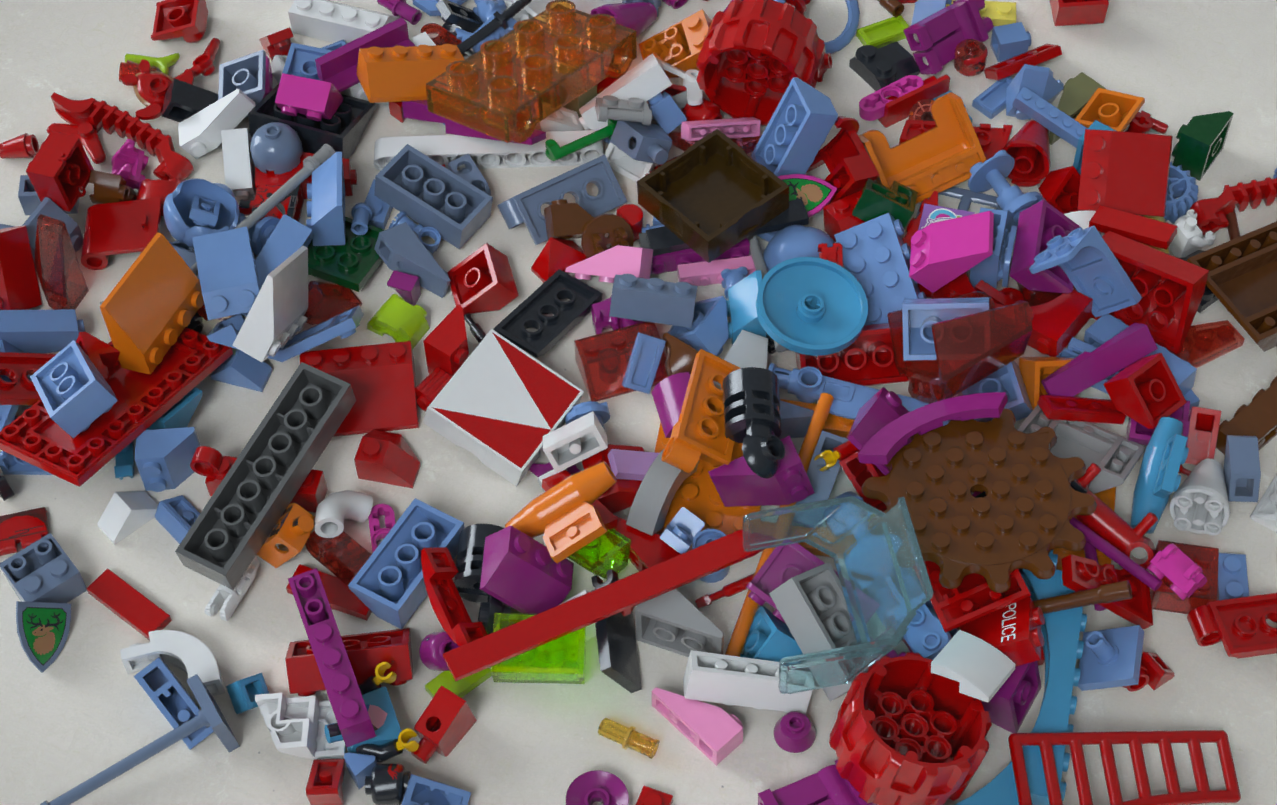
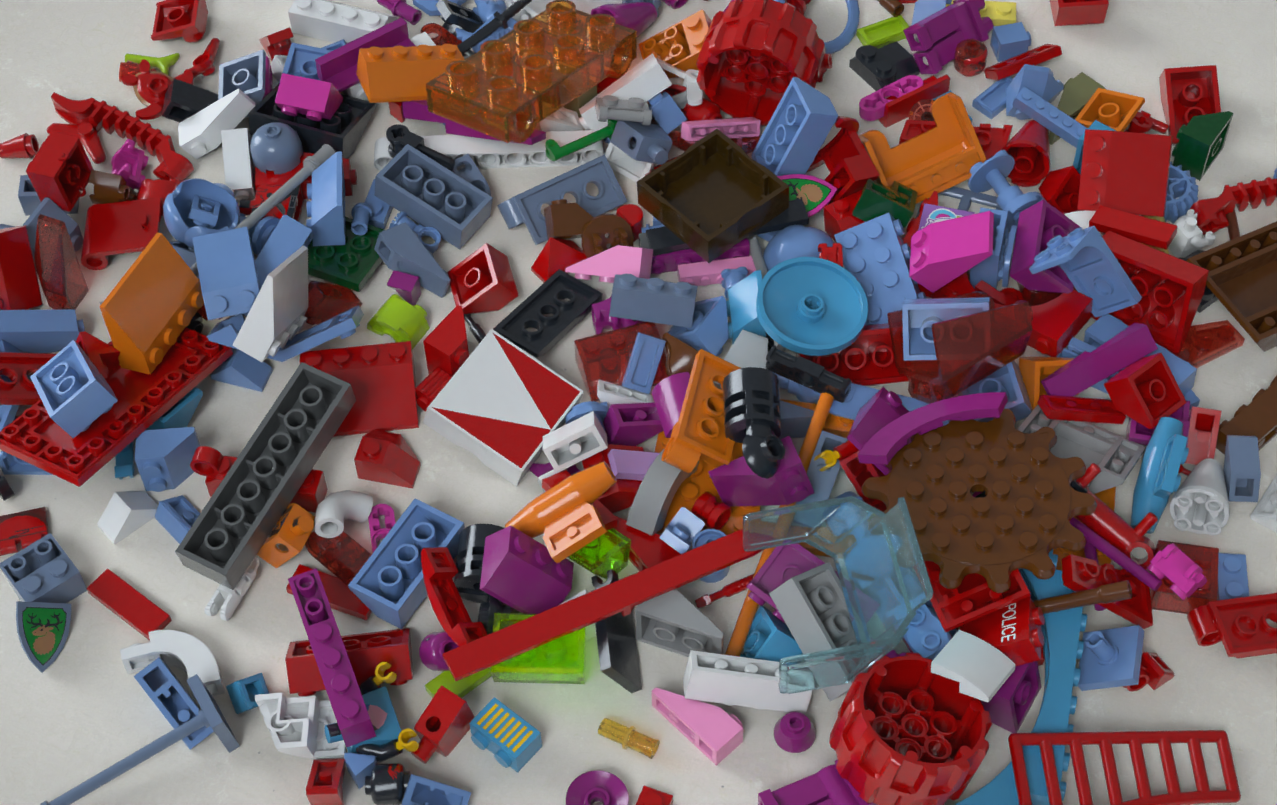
(400, 136): none -> black connector
(505, 735): none -> dark azure brick
(618, 394): none -> white slope
(631, 423): none -> magenta slope
(711, 511): none -> red wheel
(808, 374): none -> black piece
(1188, 94): none -> red slope

